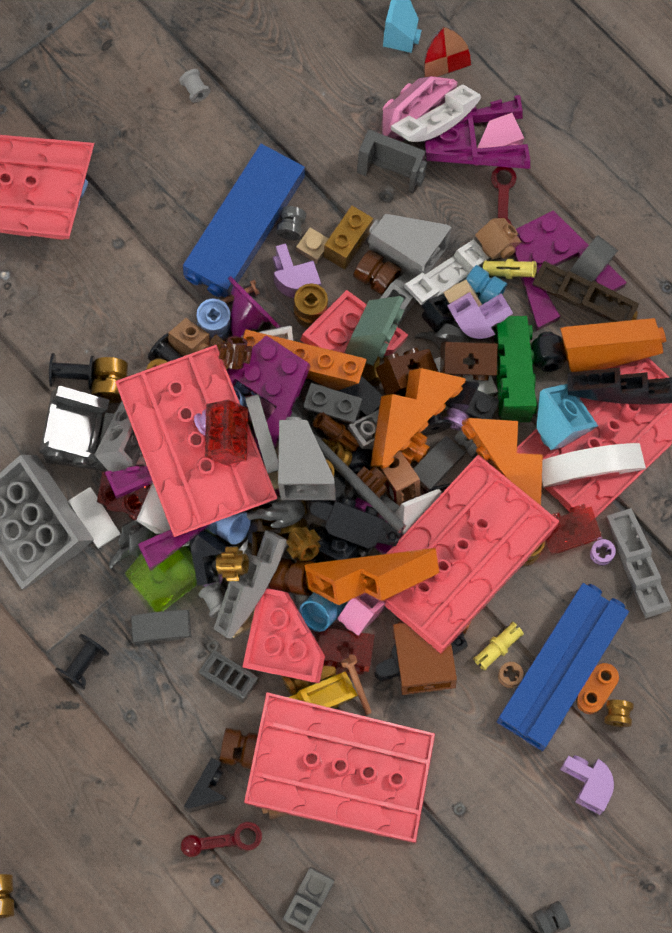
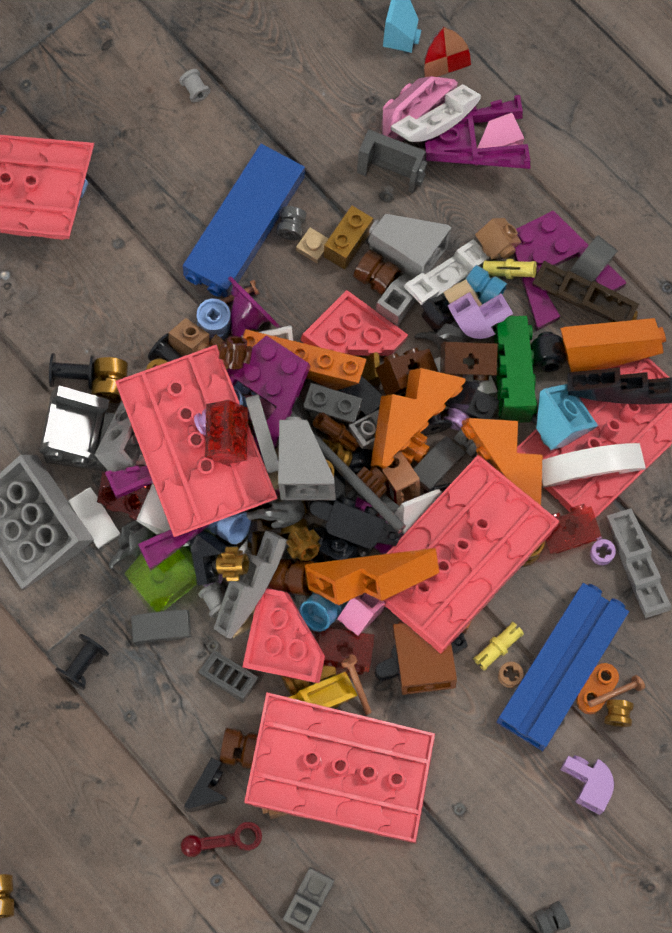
(290, 277): lavender brick -> none
(309, 304): pearl gold wheel -> none
(375, 328): sand green slope -> none
(503, 191): dark red piece -> none
(636, 683): none -> nougat piece

